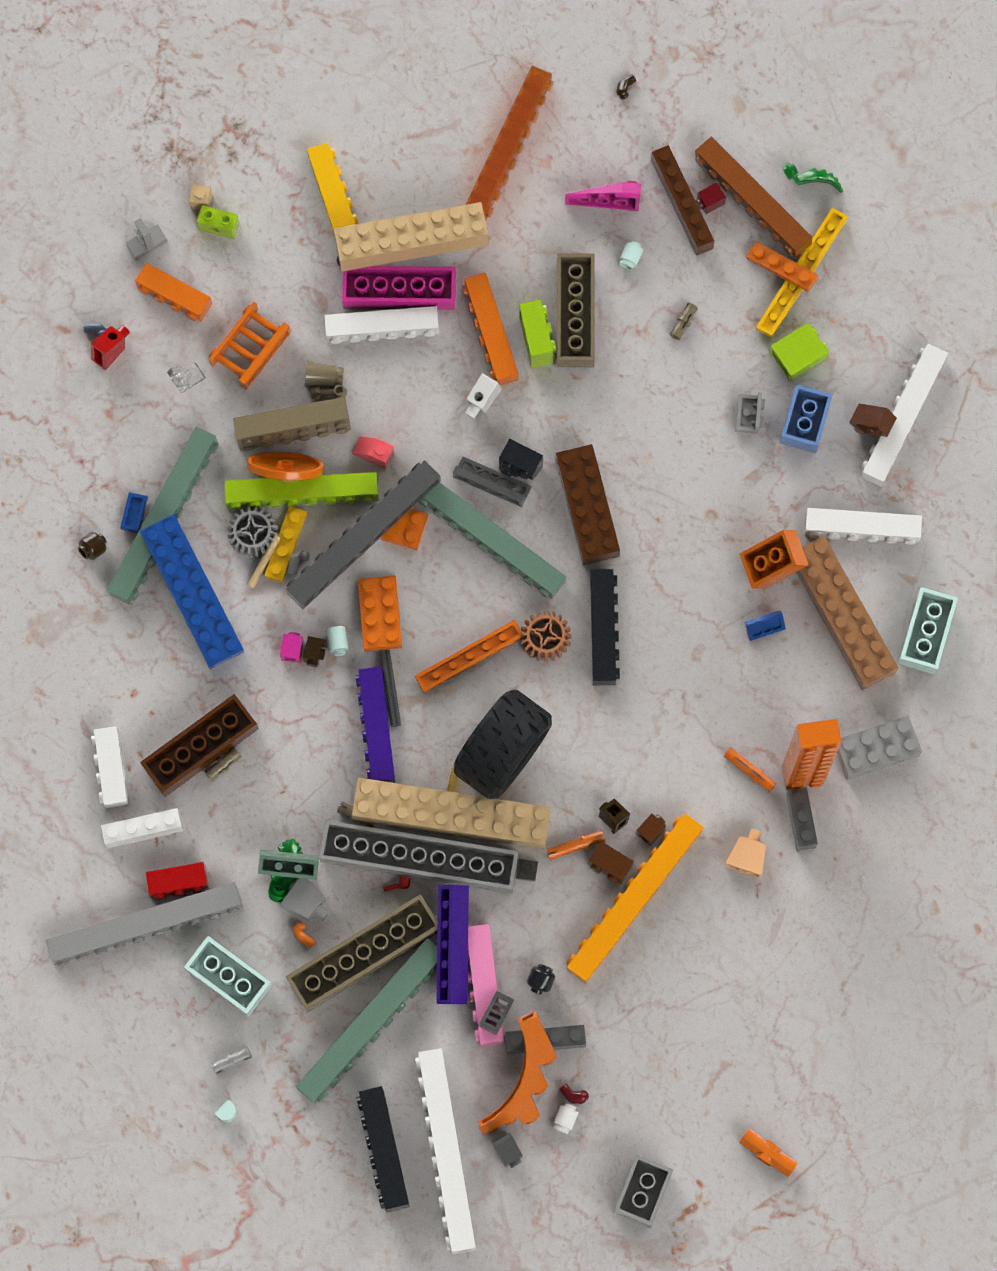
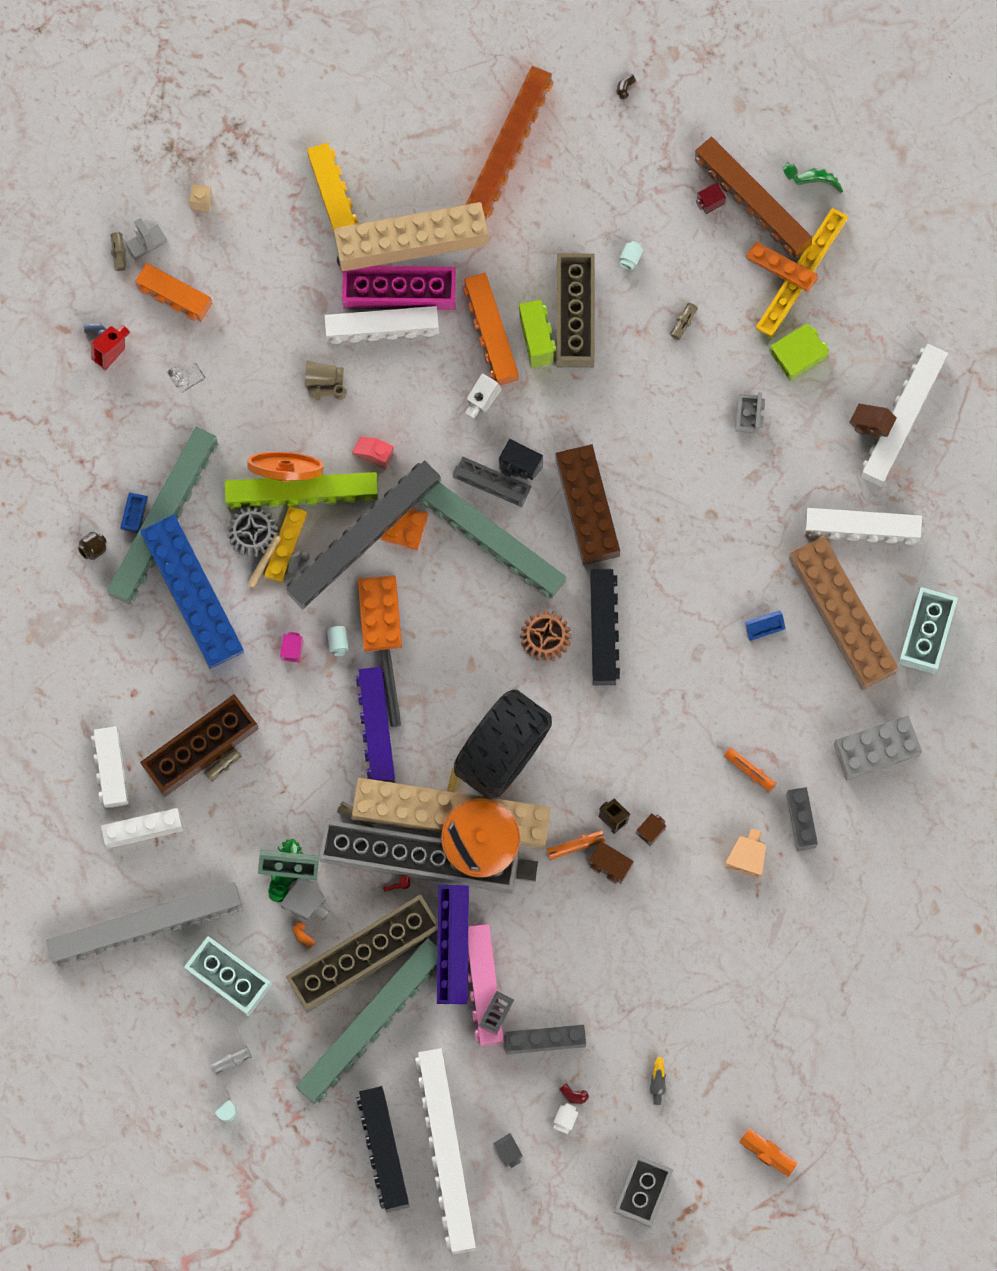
(118, 251): none -> dark tan pin
(177, 880): red brick -> none
(218, 222): lime brick -> none
(257, 362): orange fence -> none
(292, 424): dark tan brick -> none
(314, 651): dark brown brick -> none
(468, 656): orange plate -> none
(480, 838): none -> orange dish
(532, 1081): orange arch -> none
(541, 979): black head -> none
(614, 196): dark pink wedge -> none
(635, 898): light orange brick -> none
(657, 1084): none -> dark grey piece
(682, 200): reddish brown brick -> none
(773, 559): orange brick -> none
(806, 418): medium blue brick -> none
(811, 754): orange brick -> none

